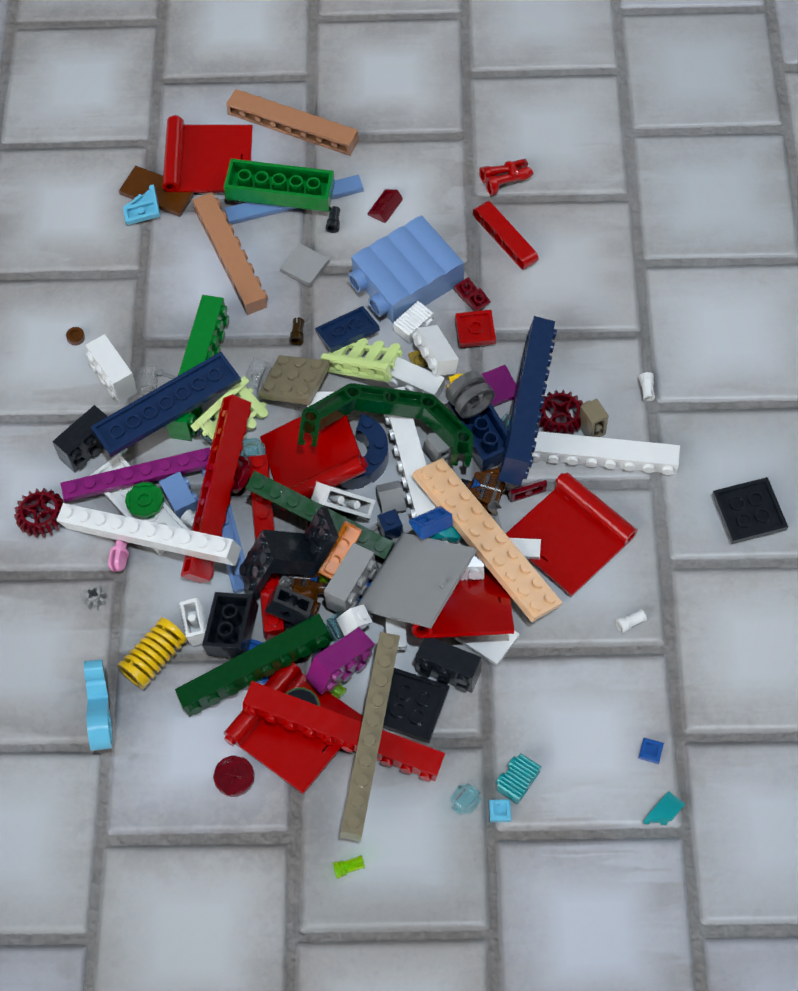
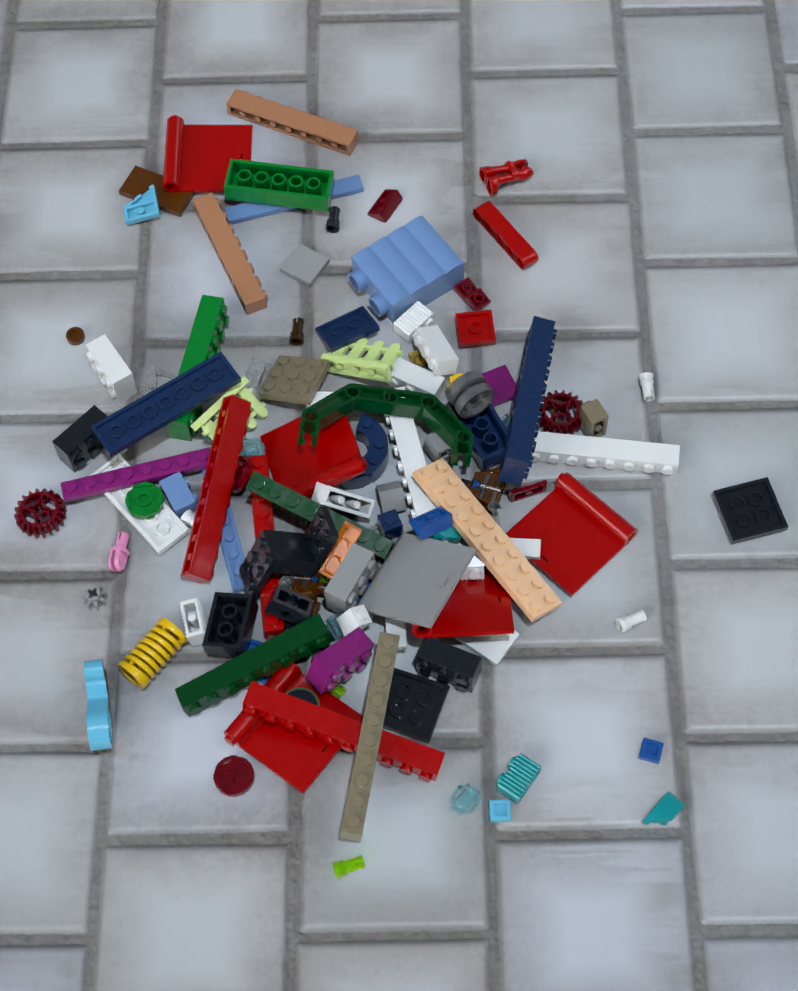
(149, 534): white brick -> none

